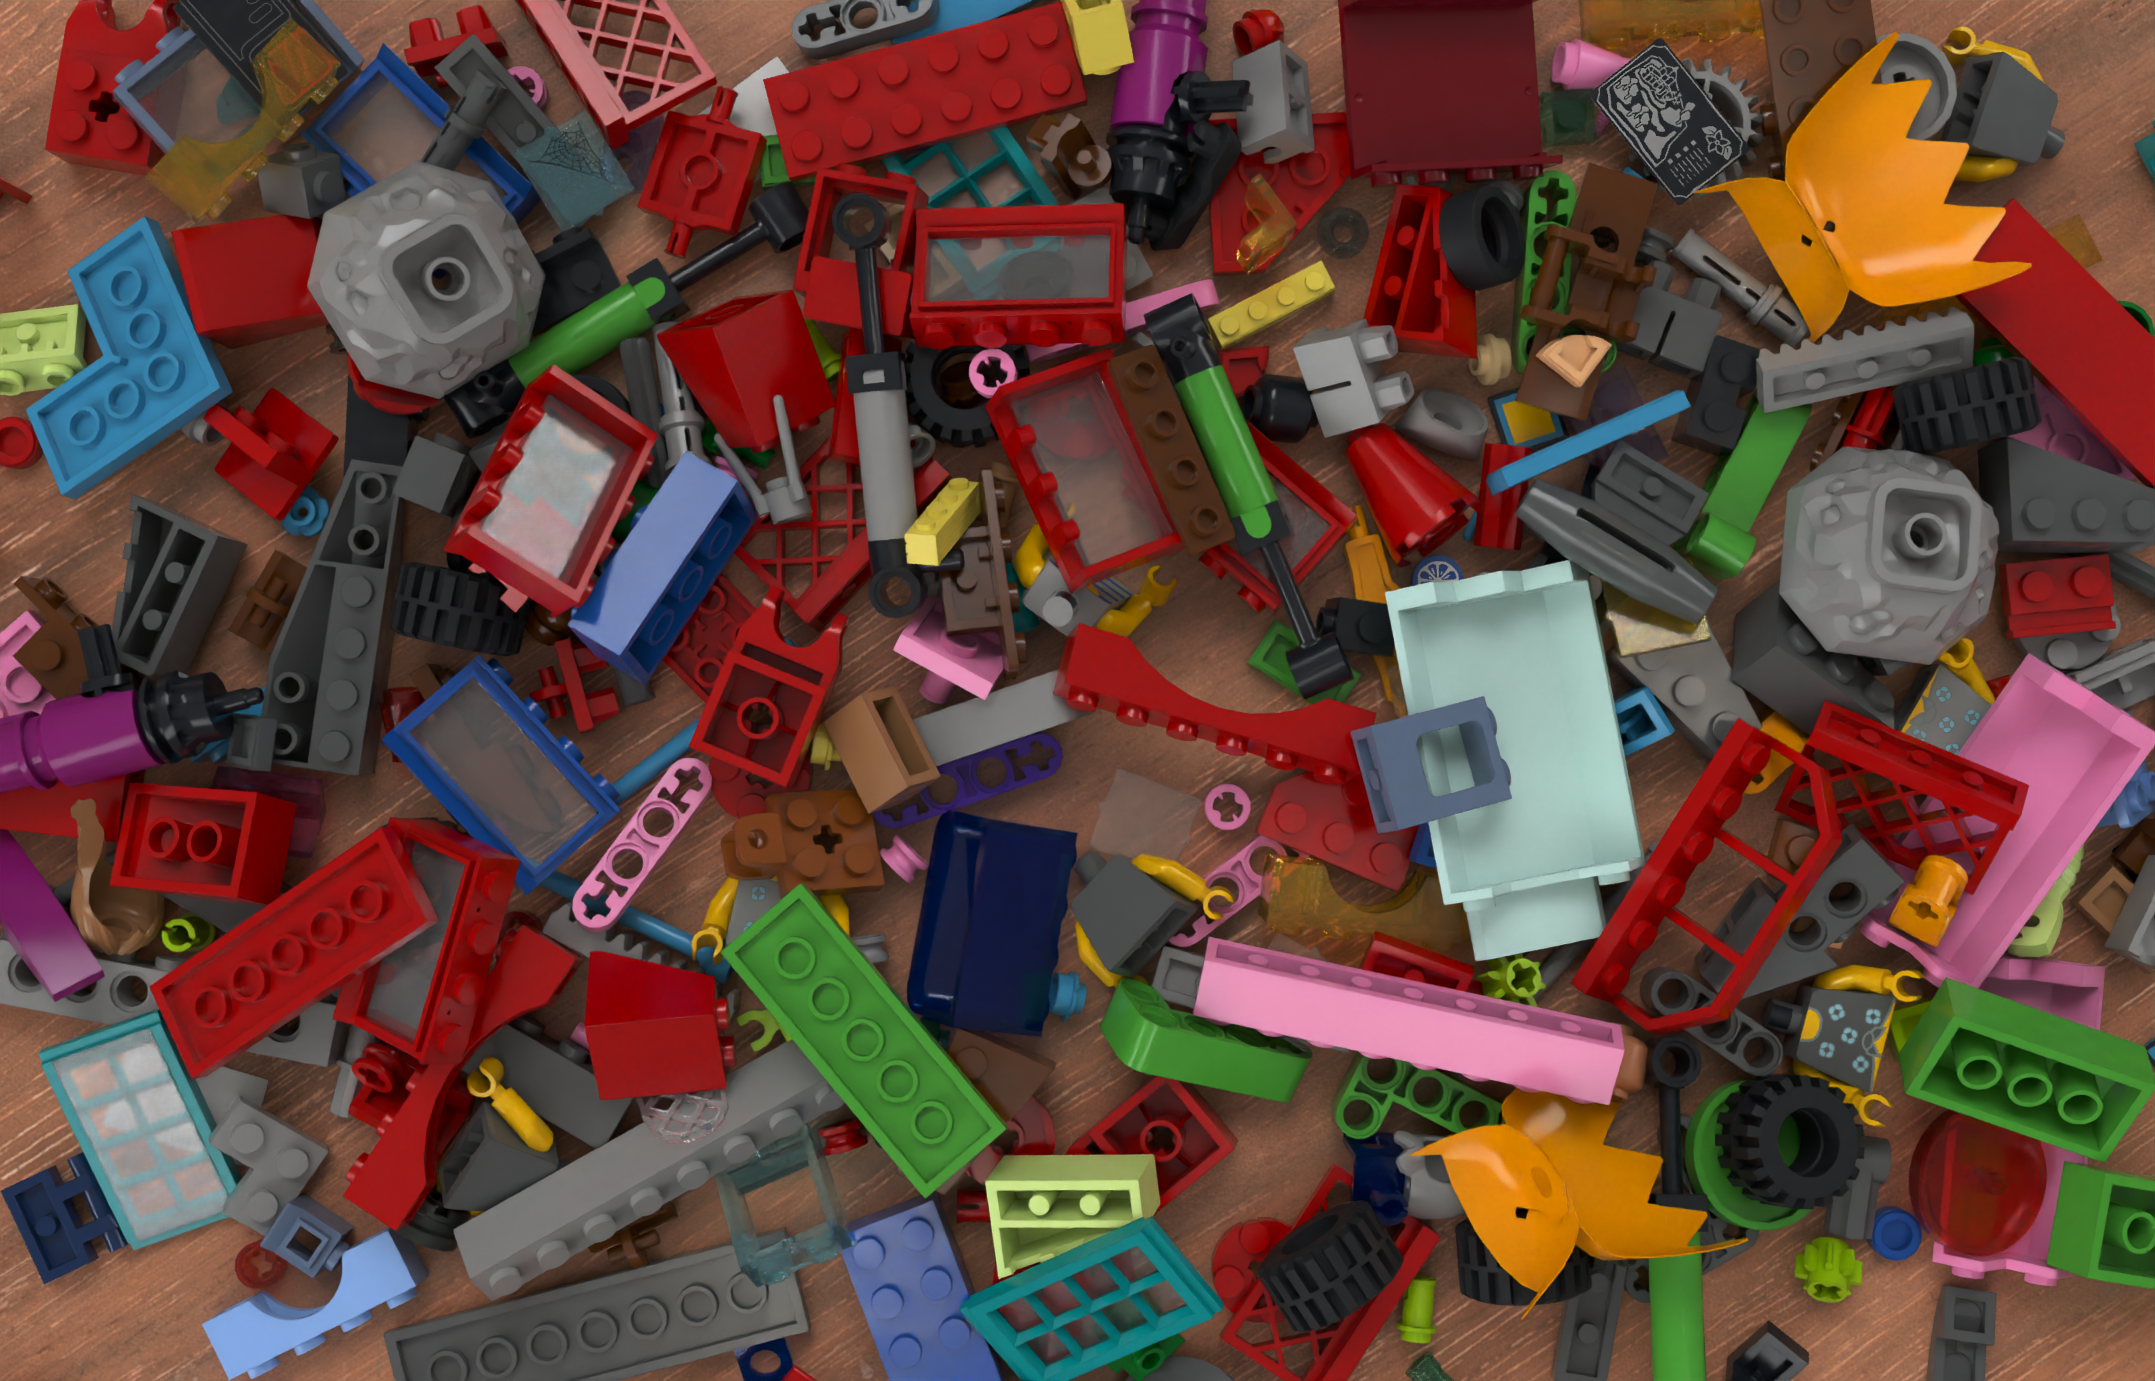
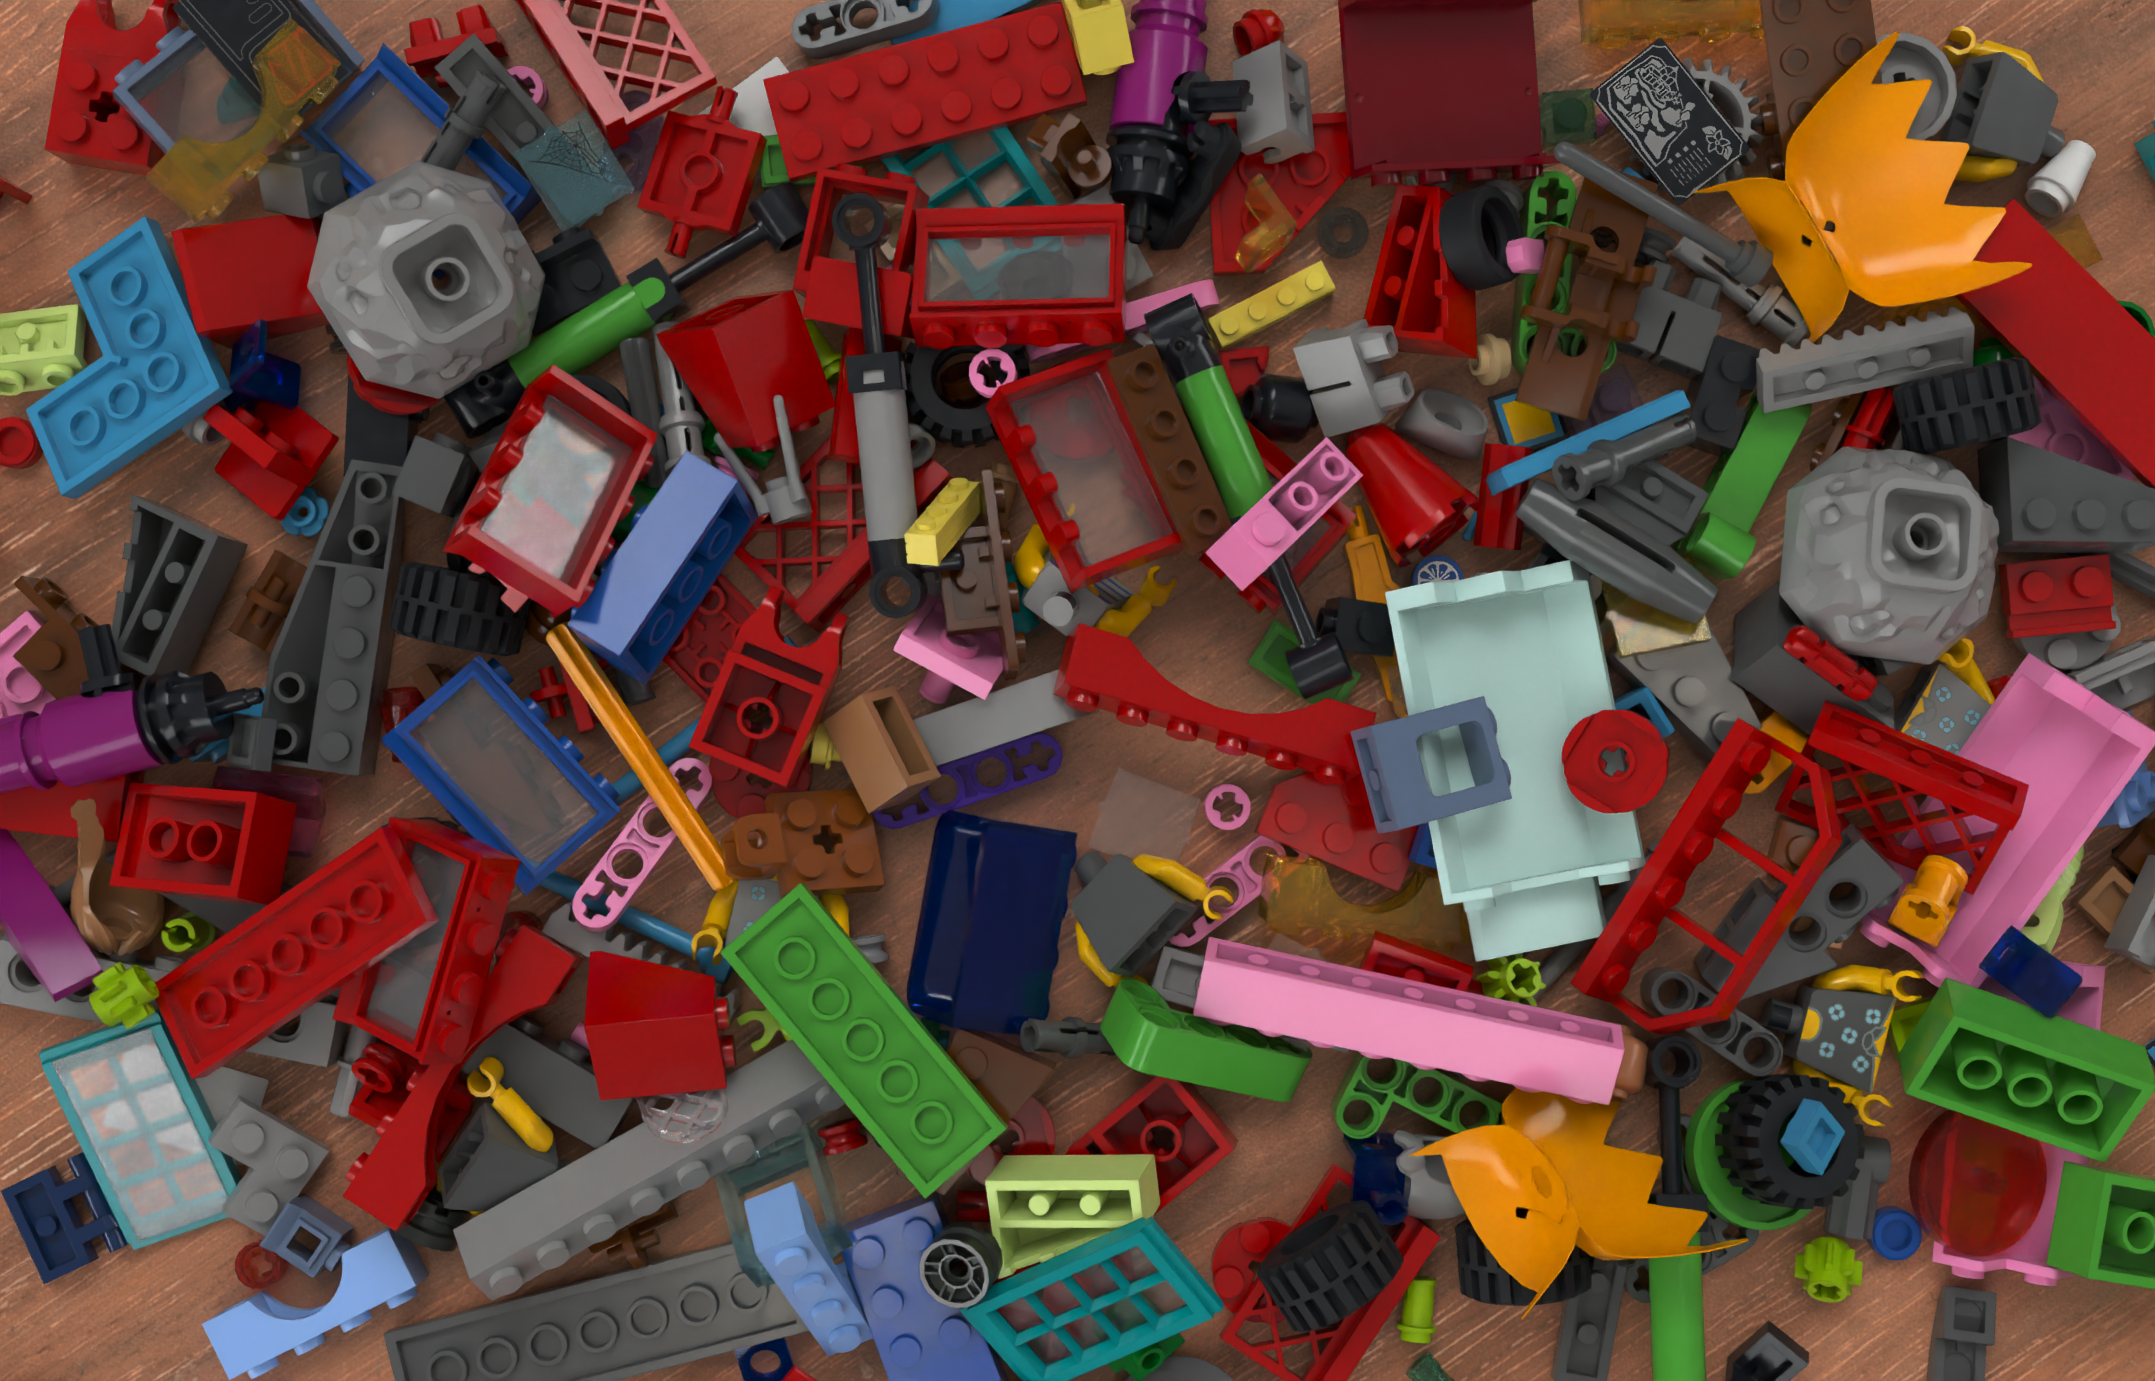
(123, 995): none -> lime gear
(261, 375): none -> clear blue bracket
(640, 754): none -> light orange axle
(801, 1266): none -> light blue arch
(903, 859): bright pink bush -> none
(952, 1280): none -> pearl dark grey wheel
(1066, 995): dark azure plate -> none
(1068, 1037): none -> dark grey pin
(1284, 514): none -> bright pink slope
(1525, 255): none -> bright pink piece
(1574, 356): light nougat tile -> none
(1583, 65): bright pink cone -> none
(1608, 731): none -> red plate
(1609, 460): none -> dark grey pin
(1745, 260): none -> dark grey piece
(1812, 1136): none -> dark azure plate
(1830, 663): none -> red axle
(2031, 972): none -> clear blue bracket
(2060, 180): none -> white cone

